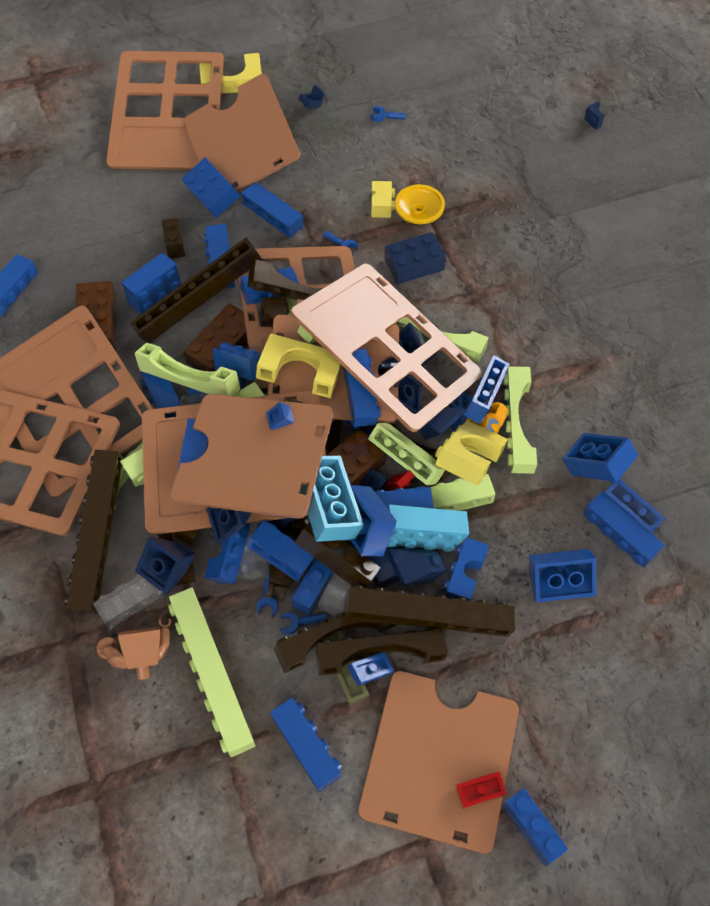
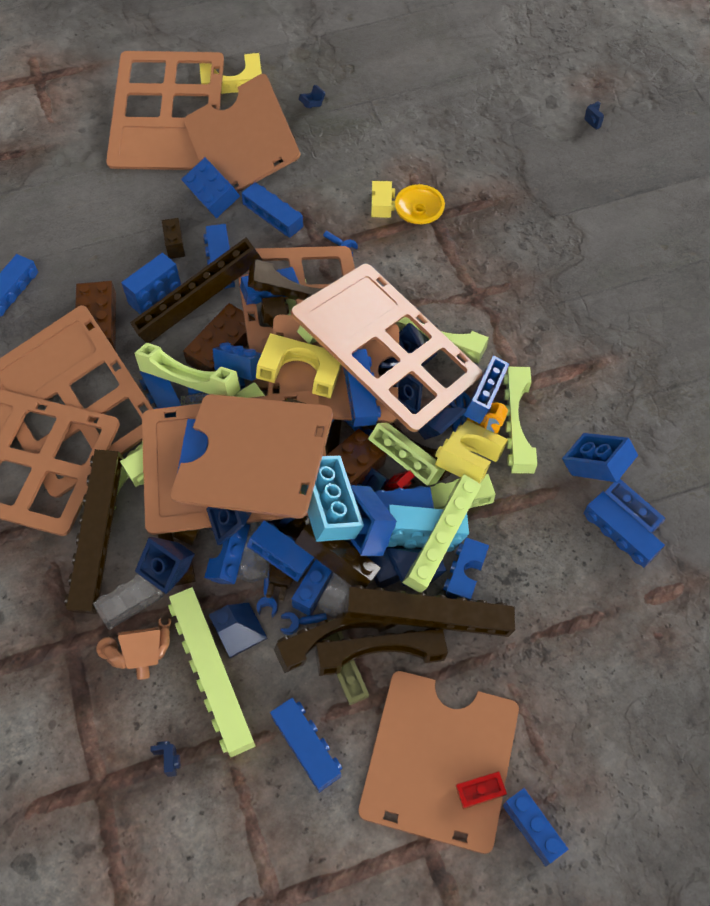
(171, 760): none -> dark blue bracket
(237, 628): none -> dark blue slope
(279, 416): blue slope -> none
(370, 669): blue plate -> none
(381, 116): blue piece -> none
(415, 258): dark blue brick -> none
(433, 551): none -> yellowish green arch
(563, 575): blue slope -> none

